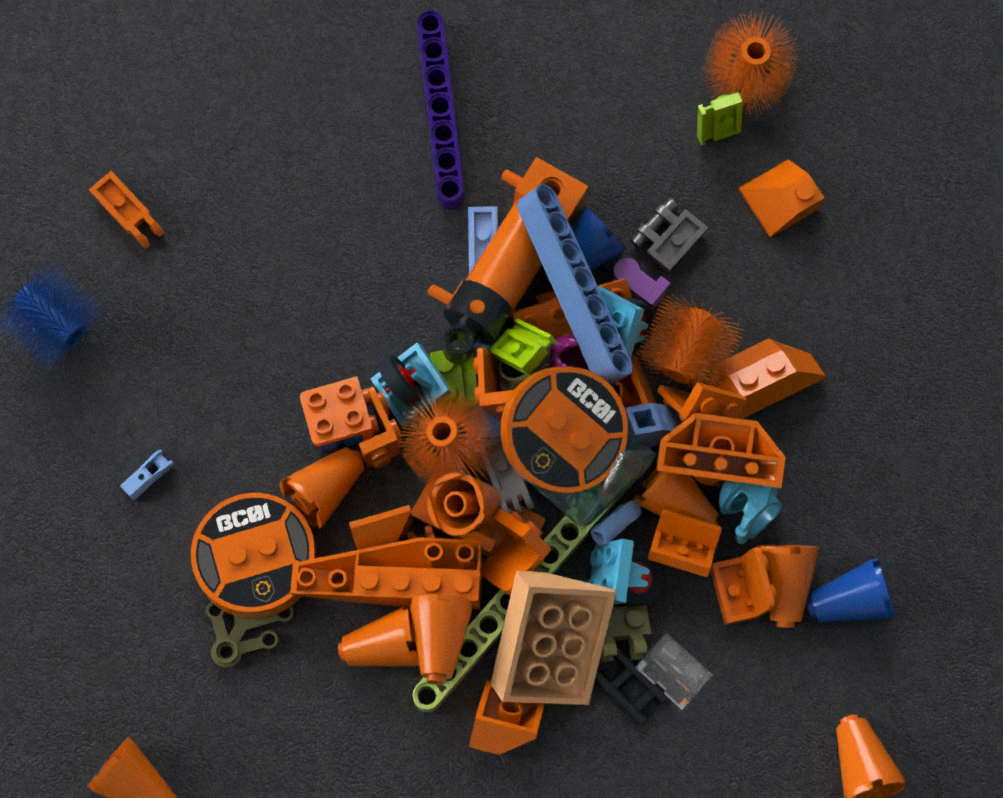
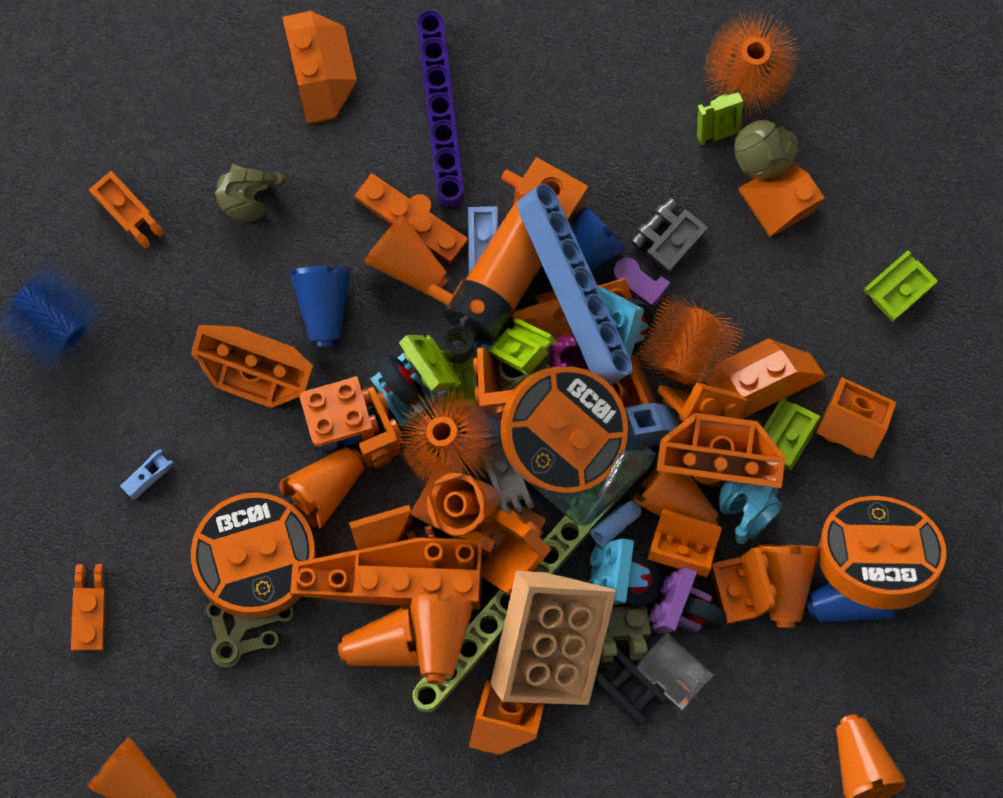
(88, 611): none -> orange hinge
(238, 190): none -> olive helmet
(251, 364): none -> orange wedge
(320, 64): none -> orange wedge
(322, 301): none -> blue cone
(390, 204): none -> orange hinge
(406, 258): none -> orange cone
(430, 362): none -> lime plate
(684, 606): none -> medium lavender plate
(765, 150): none -> olive helmet
(791, 429): none -> lime plate
(856, 418): none -> orange slope
(881, 552): none -> piece
(900, 286): none -> lime plate

